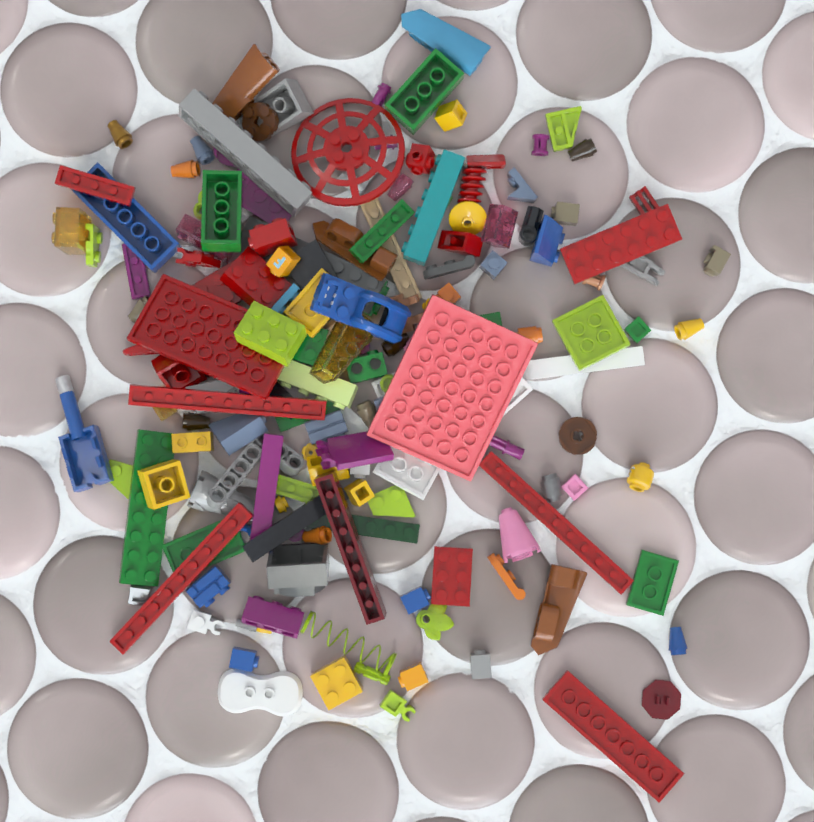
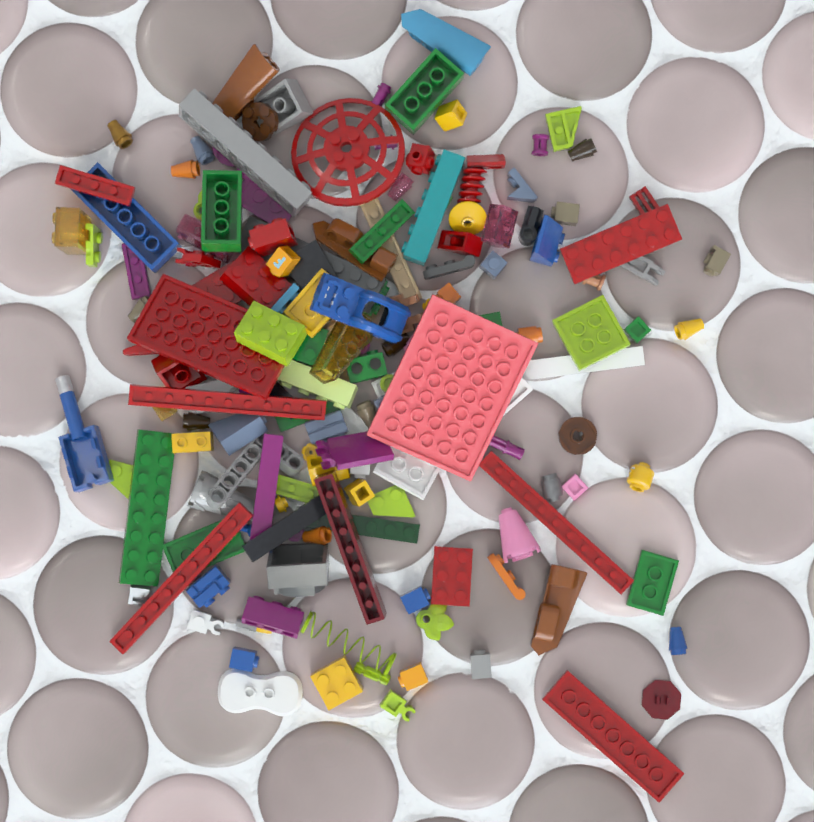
(163, 484): yellow brick -> none

